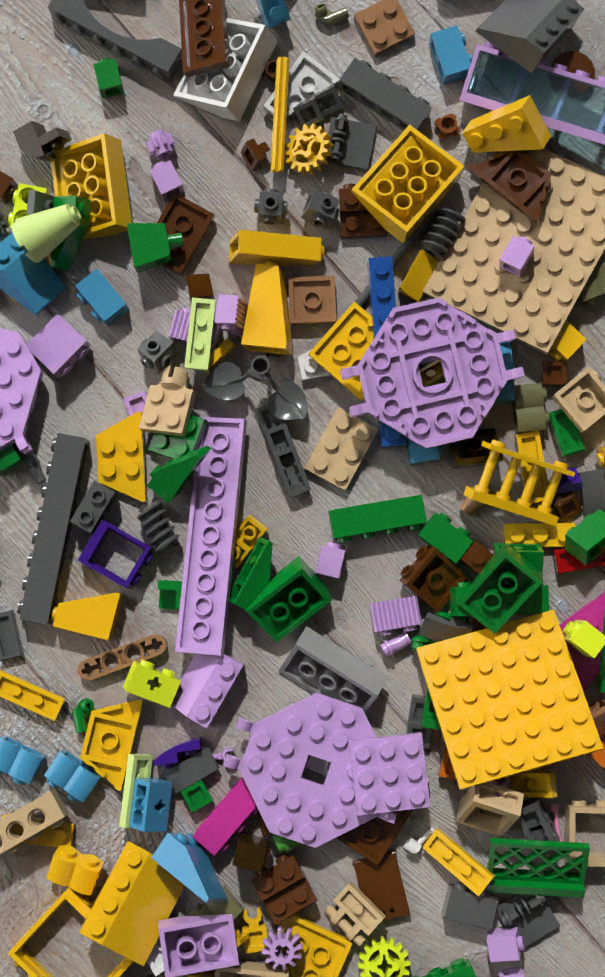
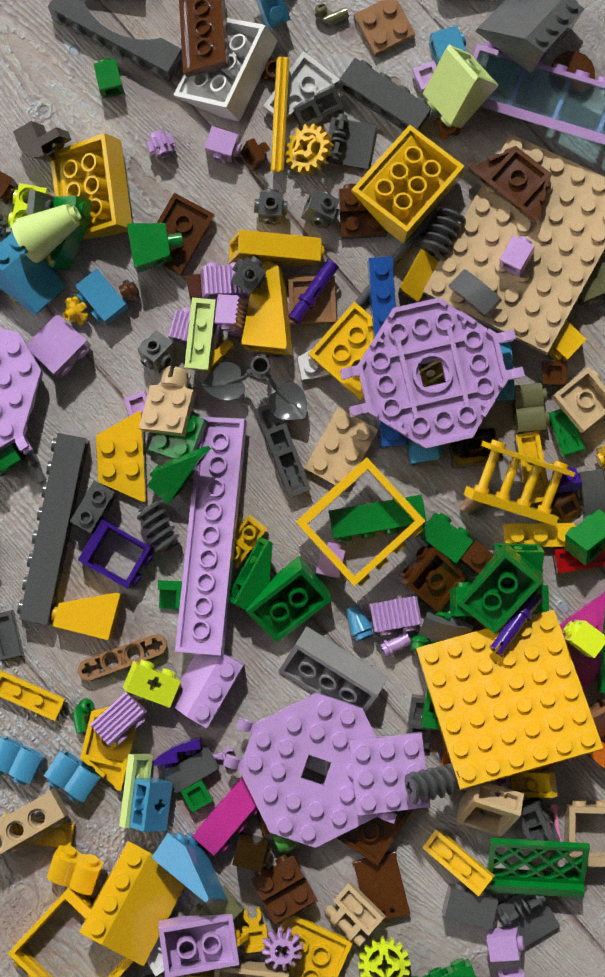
(75, 311): none -> yellow plant
(119, 718): none -> lavender brick
(129, 291): none -> reddish brown plate
(166, 179): lavender brick -> none
(216, 281): none -> lavender brick
(222, 145): none -> lavender brick
(248, 283): none -> dark grey brick
(308, 299): none -> dark purple pin
(359, 624): none -> dark azure cone
(395, 546): none -> yellow window
(414, 846): white hand -> none
(423, 74): none -> lavender plate
(431, 783): none -> dark grey piece
(458, 87): none -> yellowish green slope
(475, 292): none -> dark grey slope
(508, 129): yellow wedge -> none
(515, 623): none -> dark purple pin

